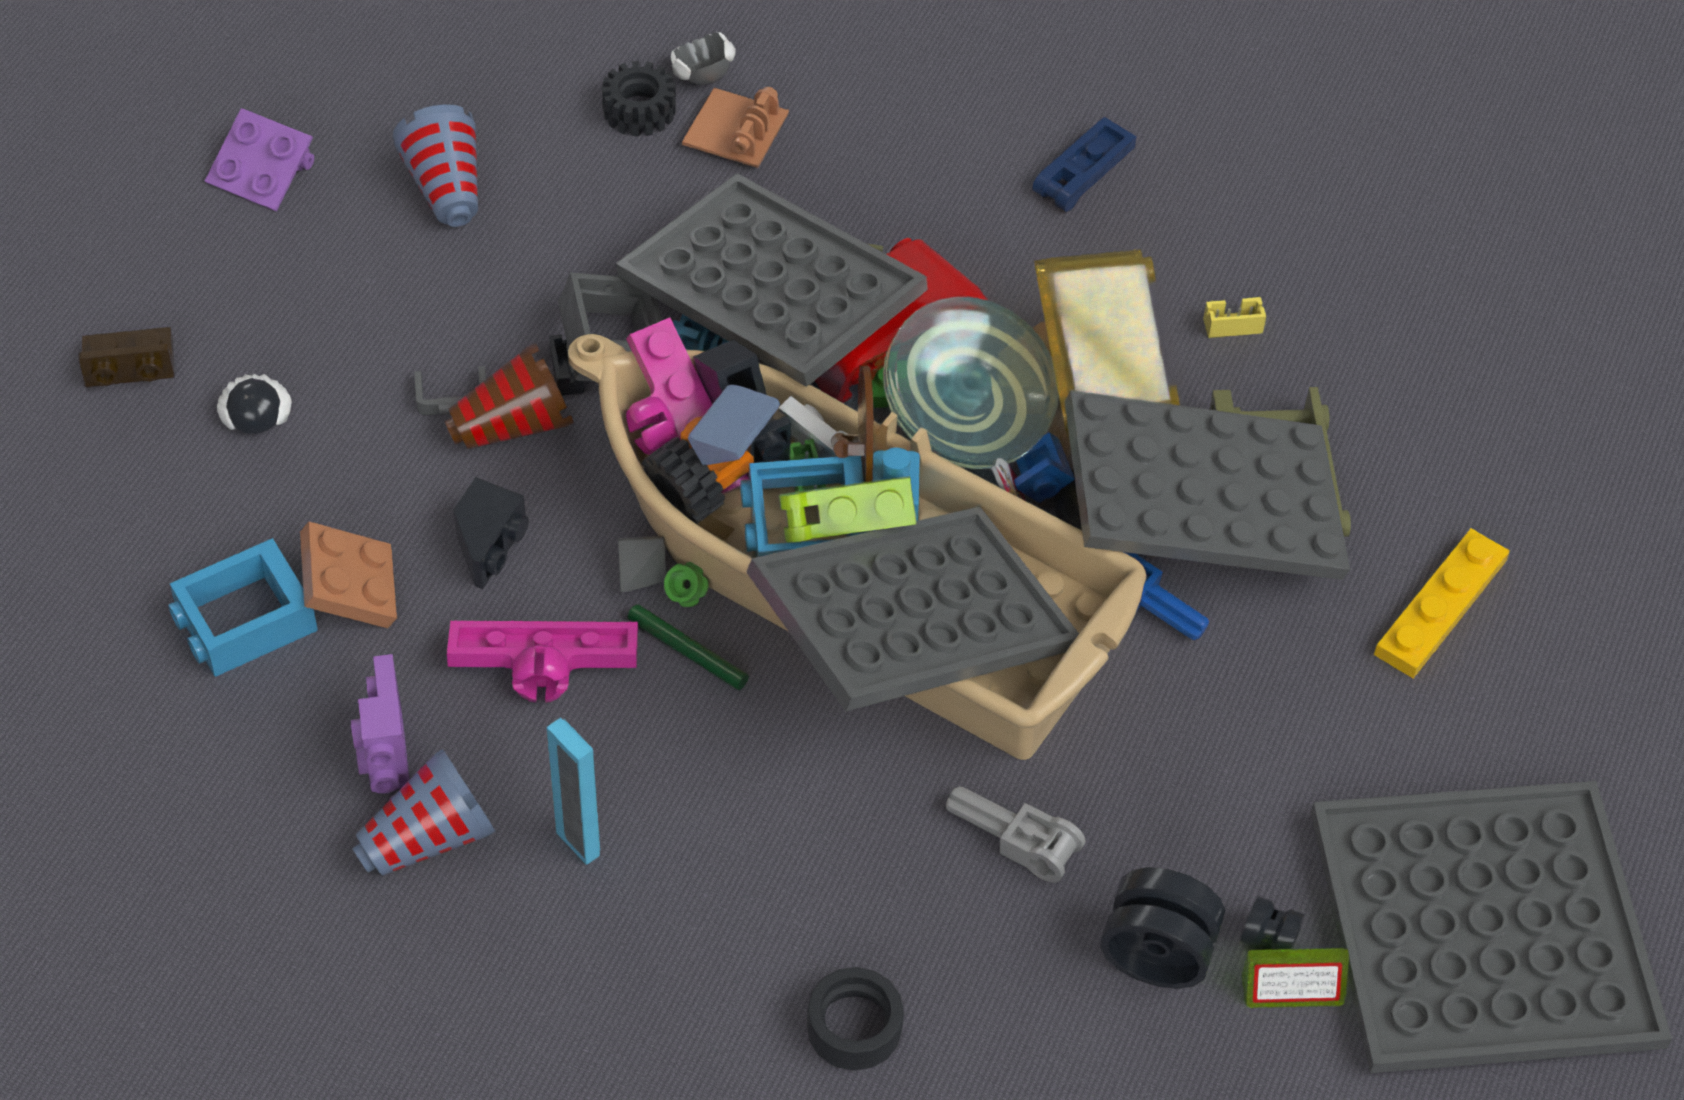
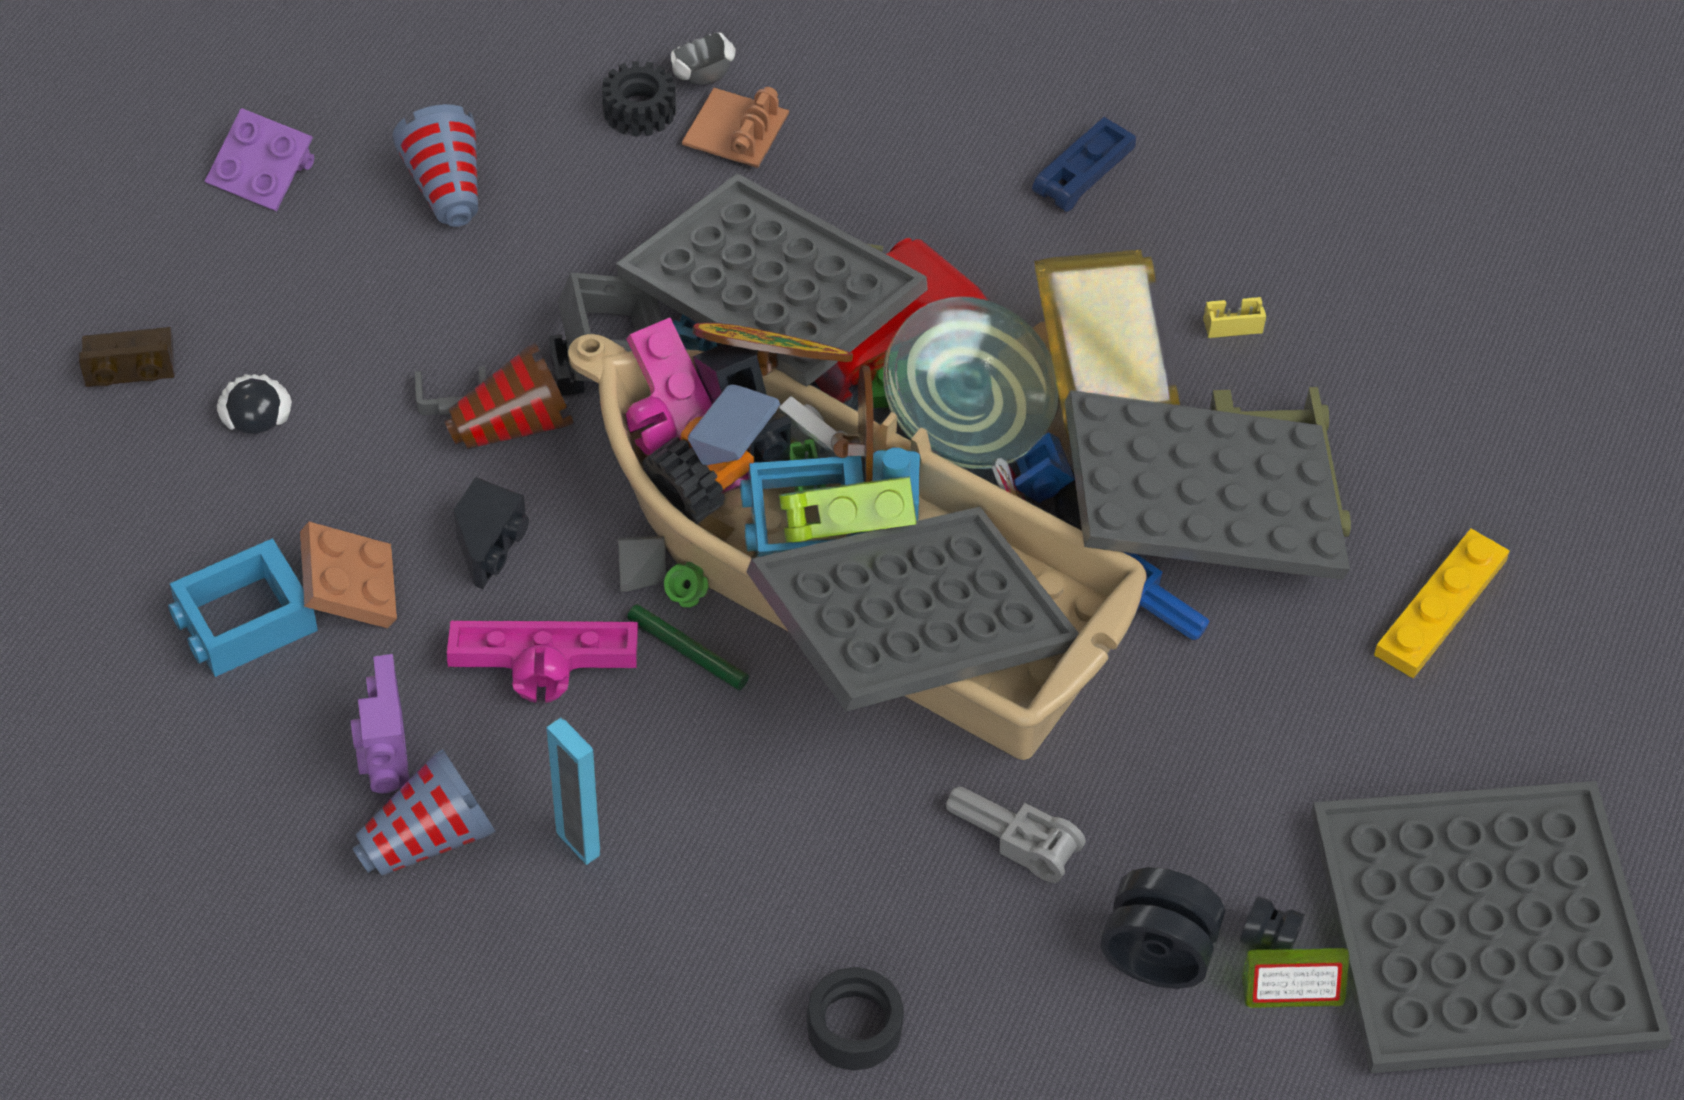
(768, 344): none -> shield

